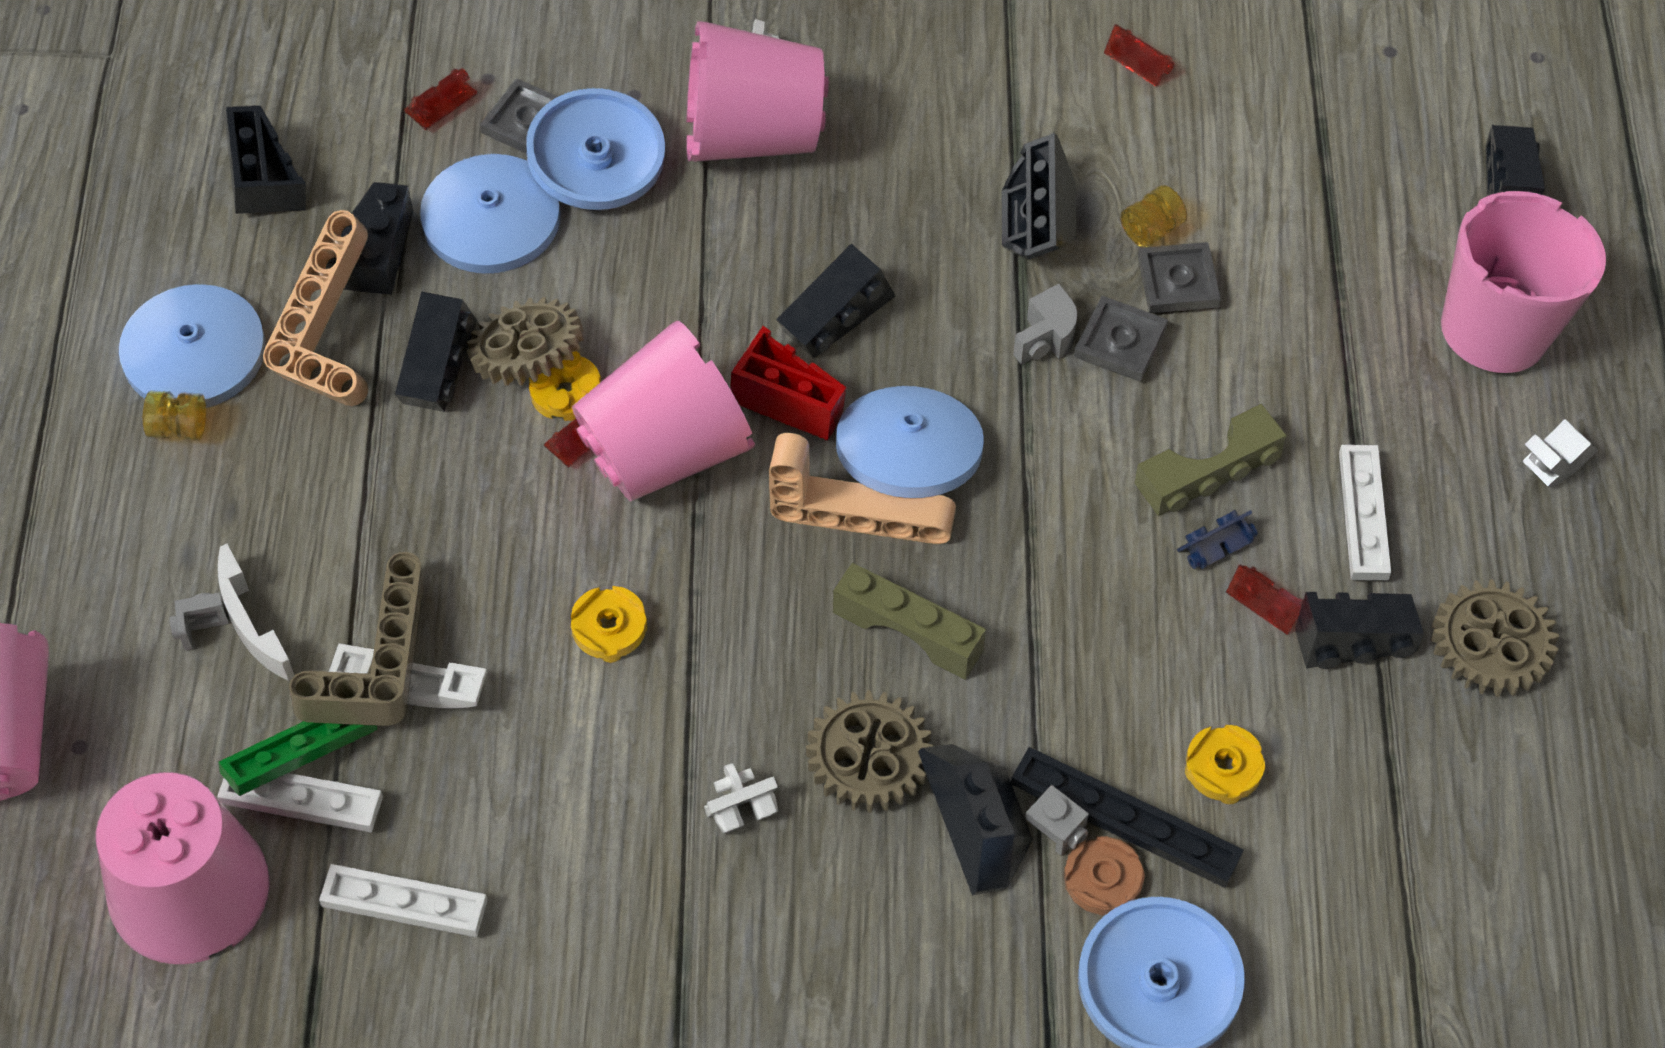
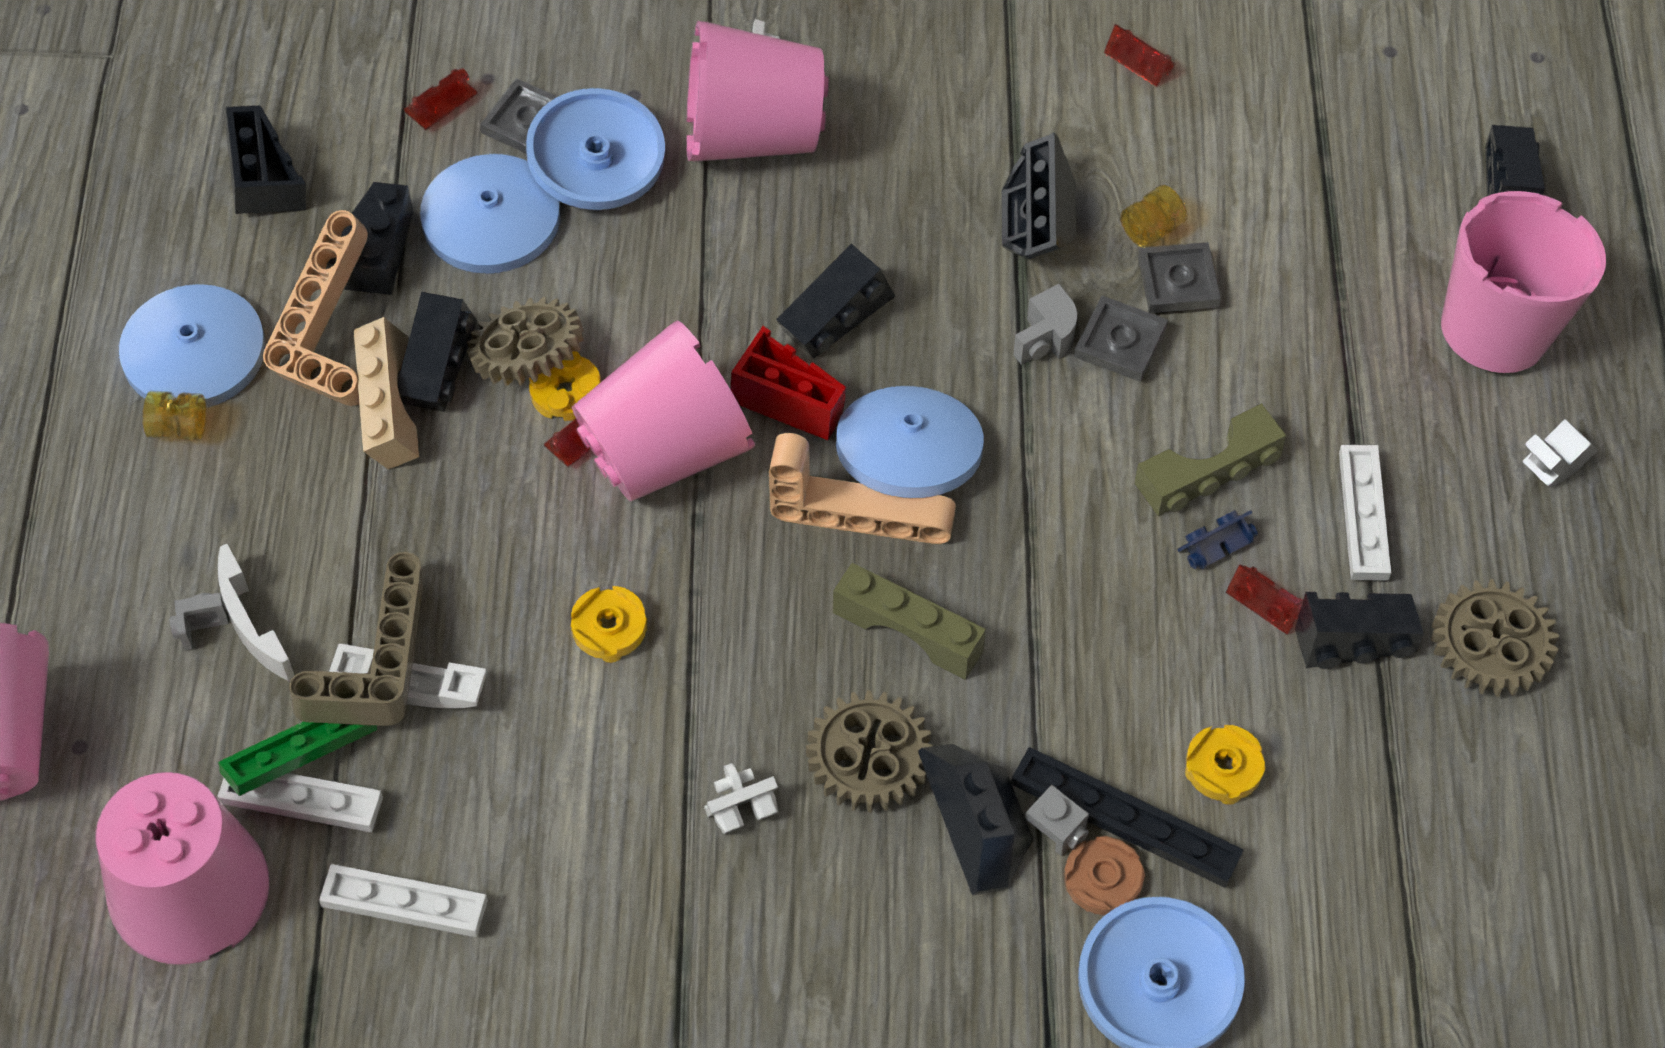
(386, 427): none -> tan arch

